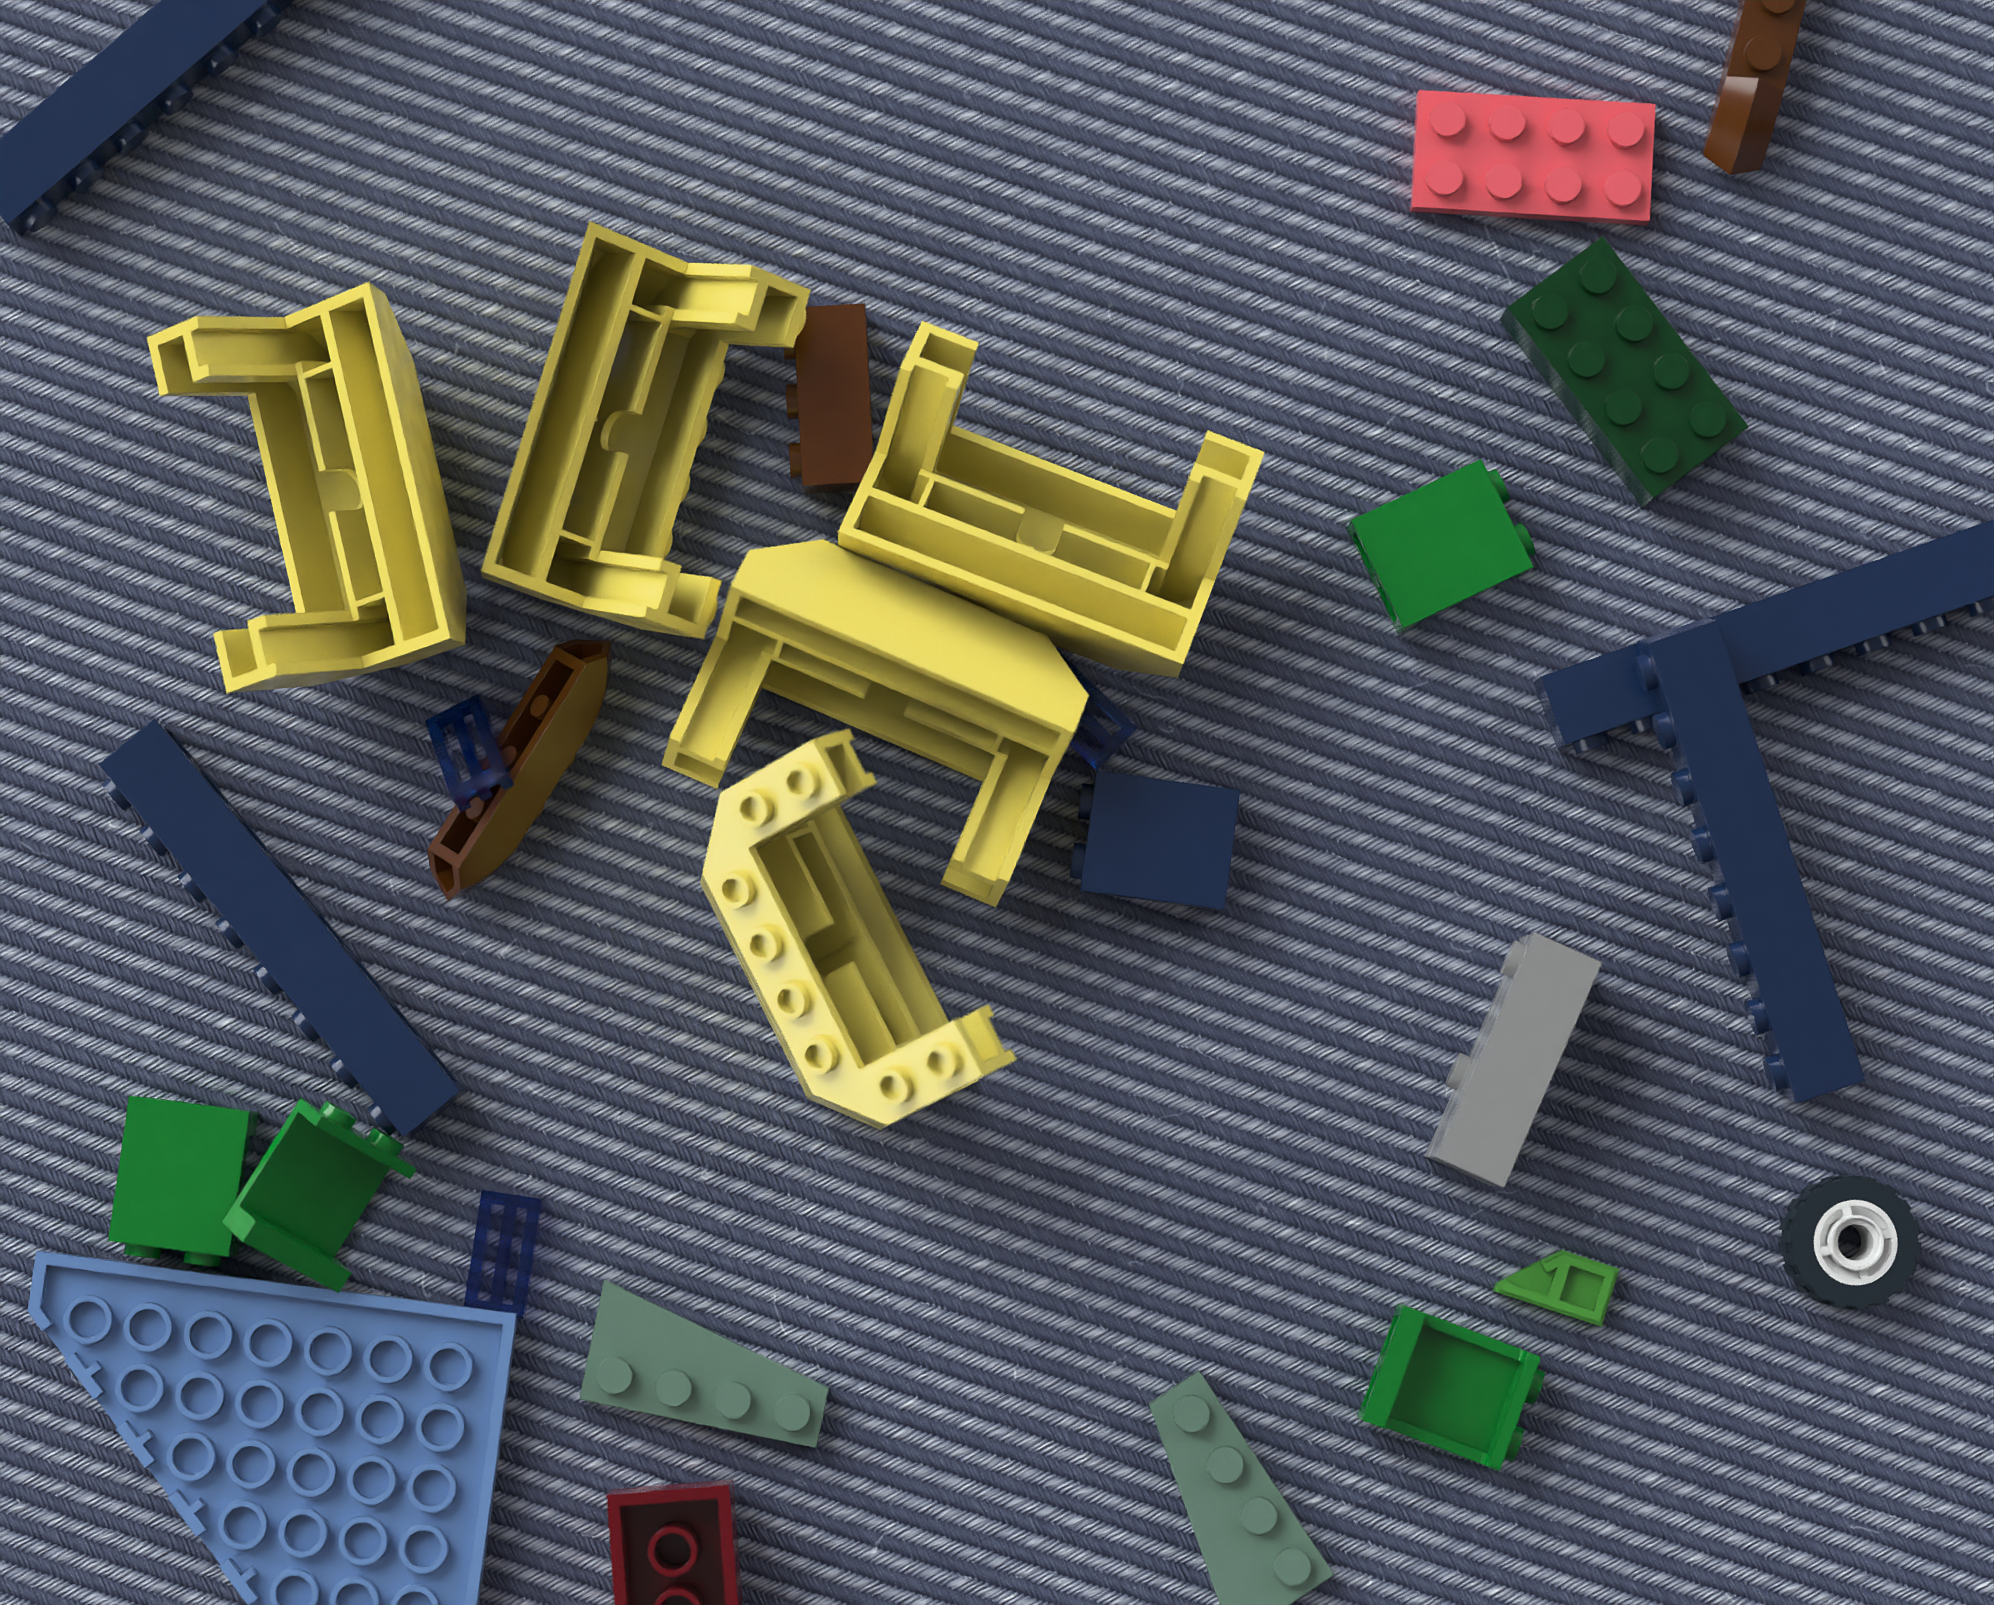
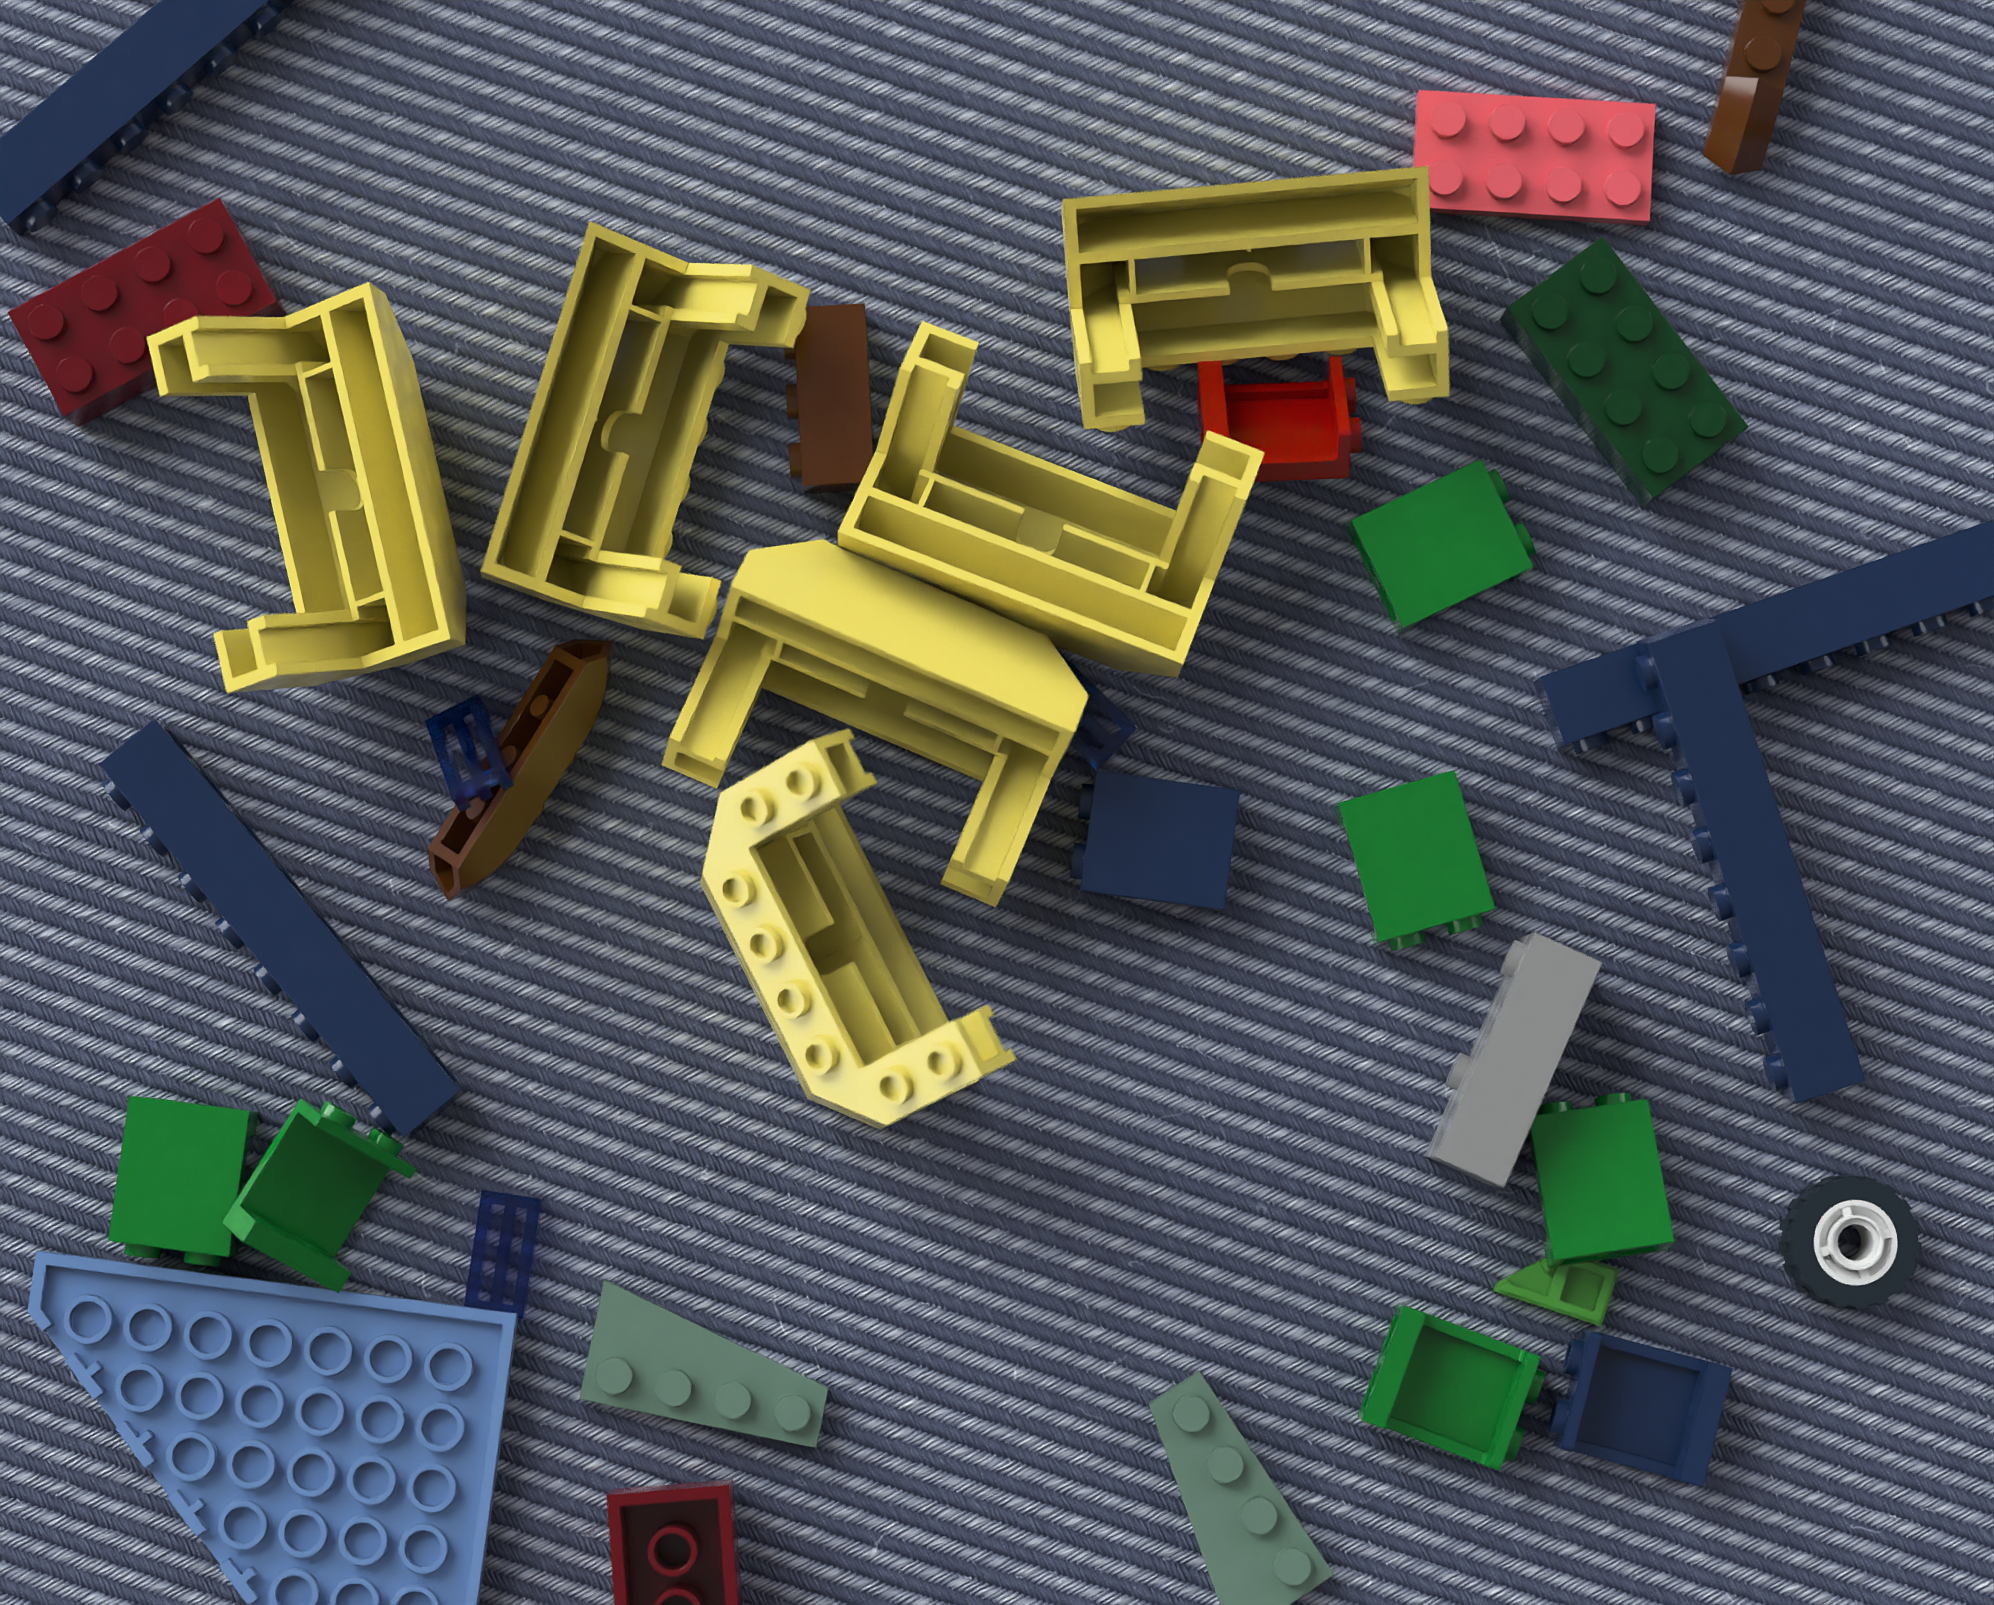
(96, 325): none -> dark red brick
(1252, 277): none -> light yellow wedge
(1295, 423): none -> red panel
(1416, 860): none -> green panel
(1599, 1181): none -> green panel
(1640, 1406): none -> dark blue panel

